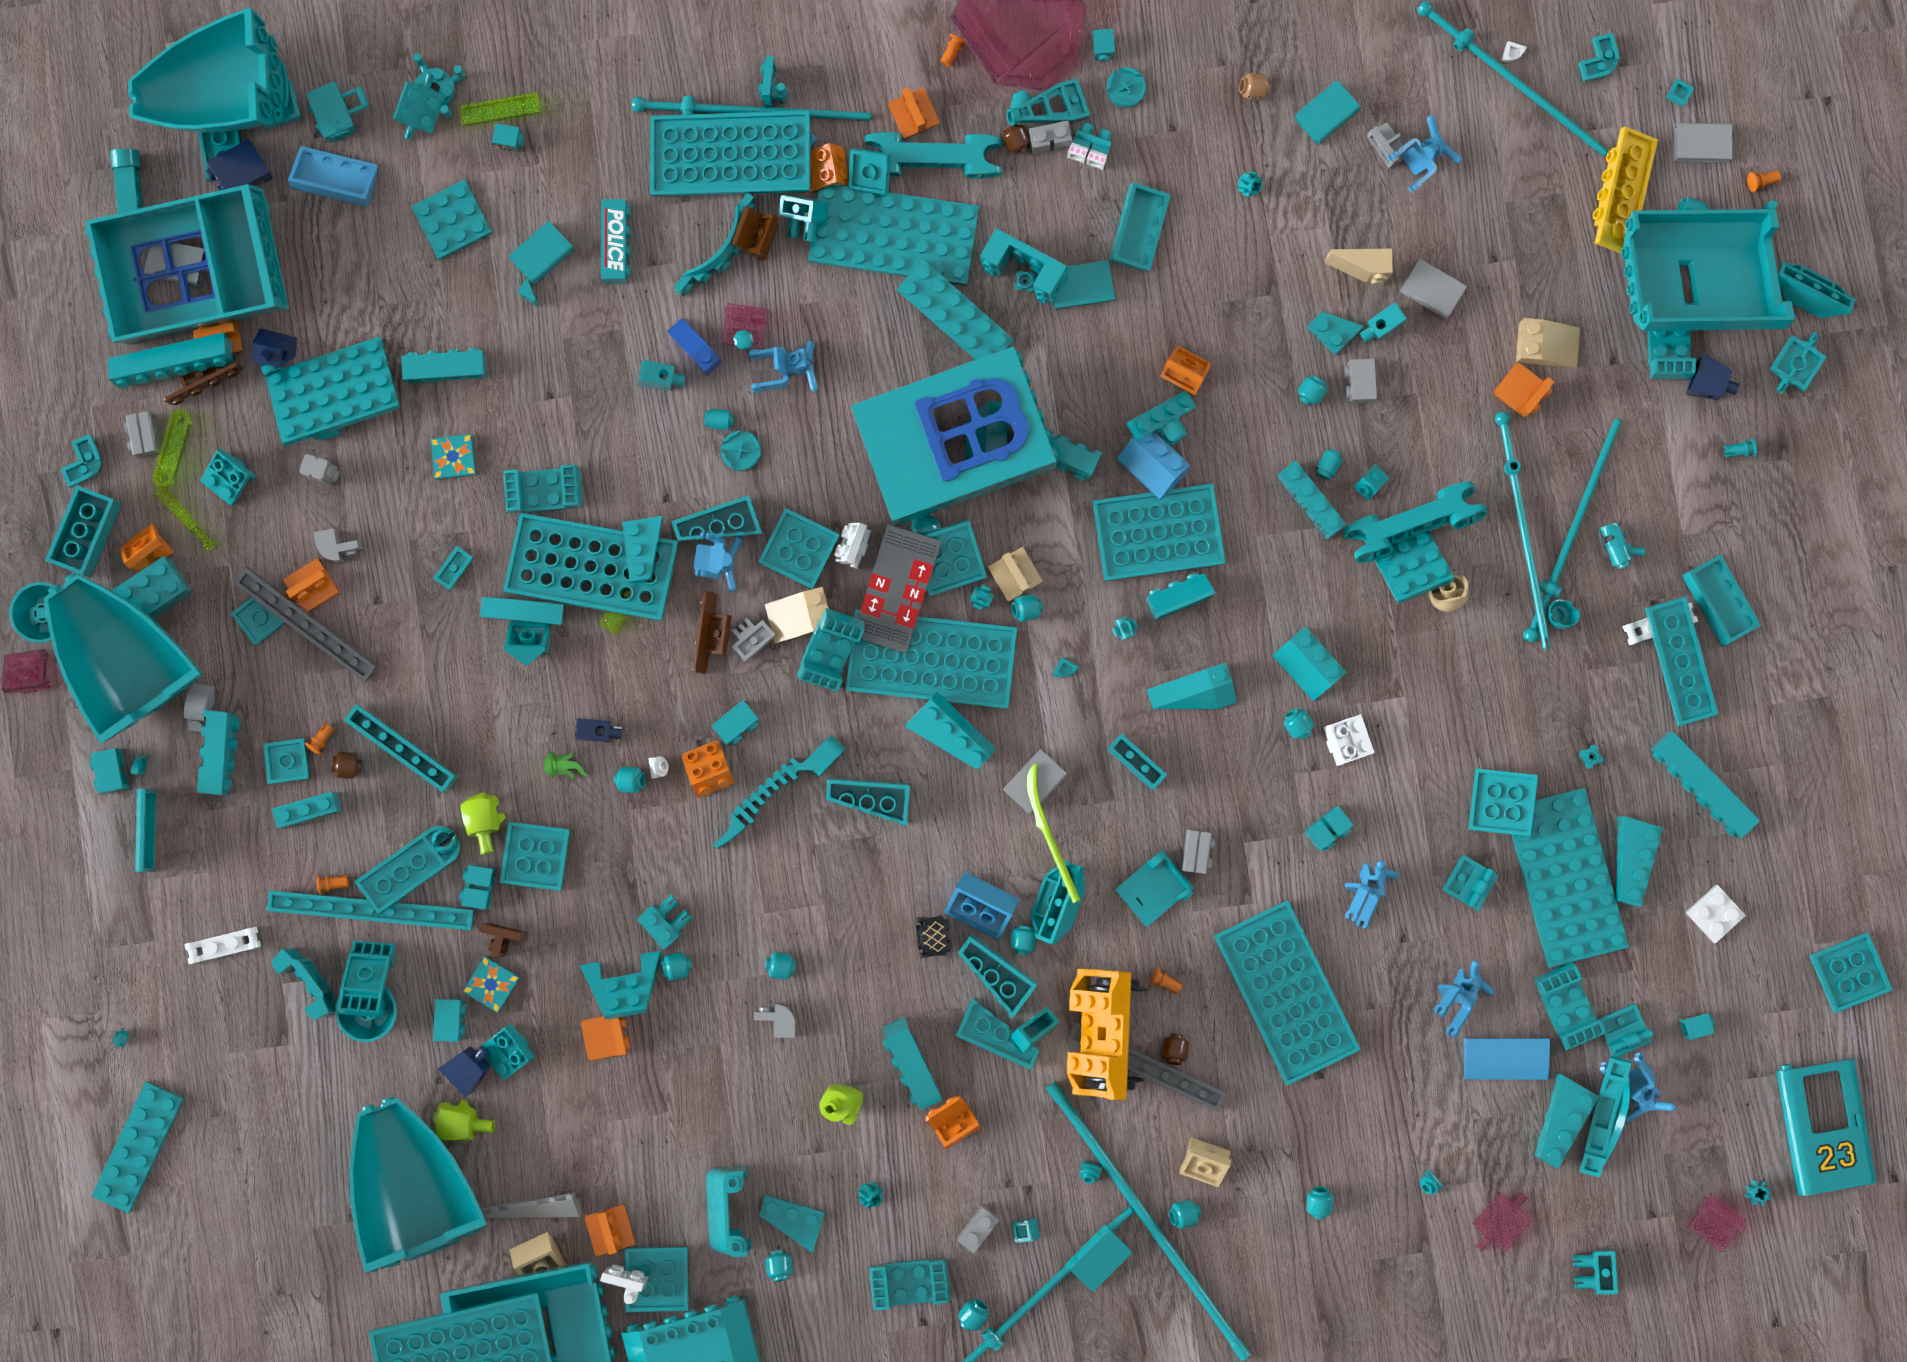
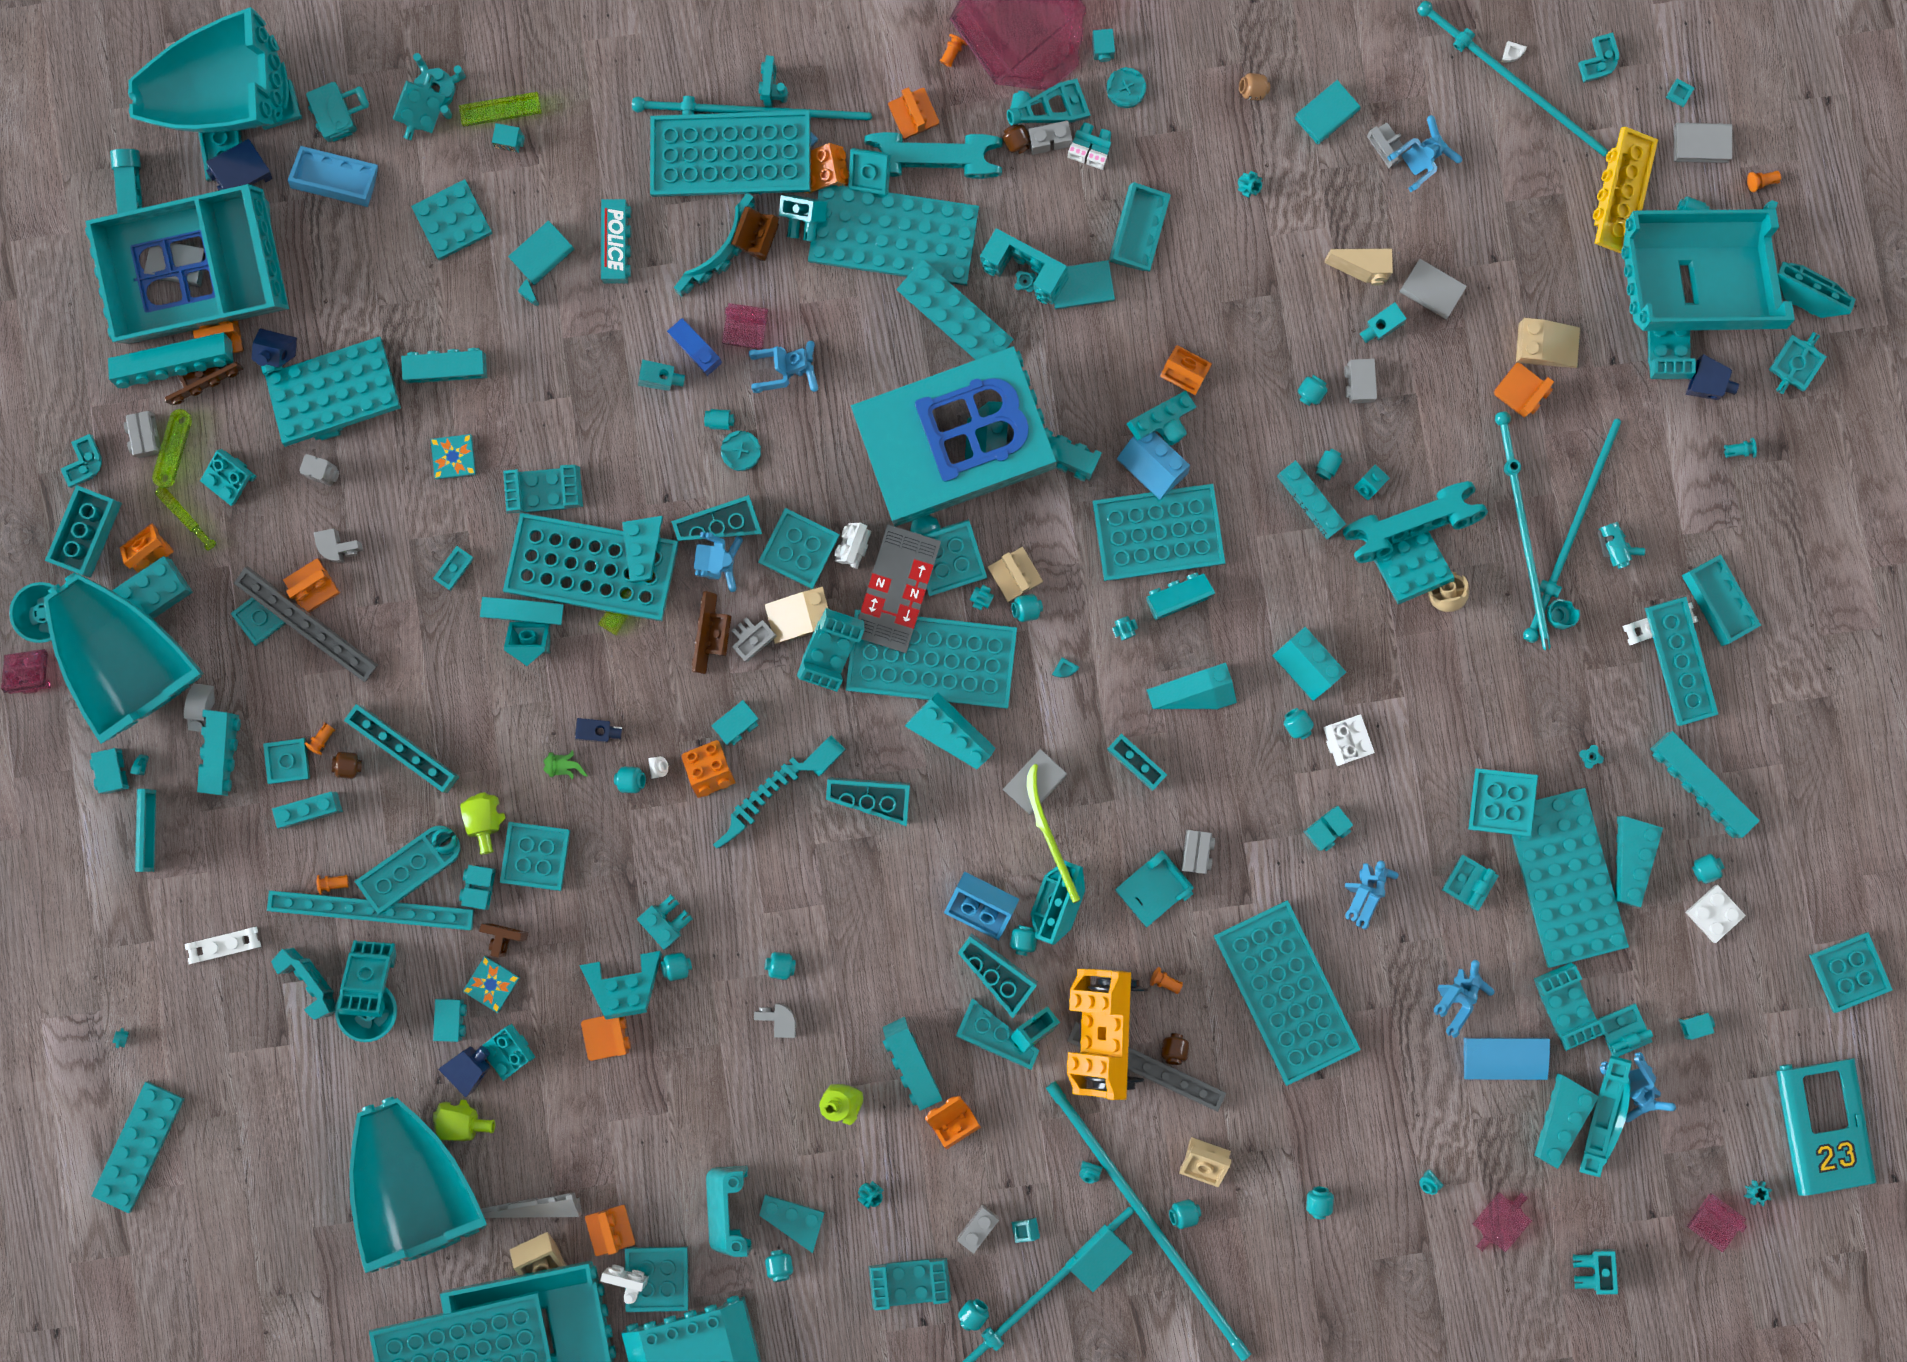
(743, 340): teal tile -> none
(932, 936): black brick -> none
(1333, 331): teal wing -> none
(1708, 868): none -> teal head

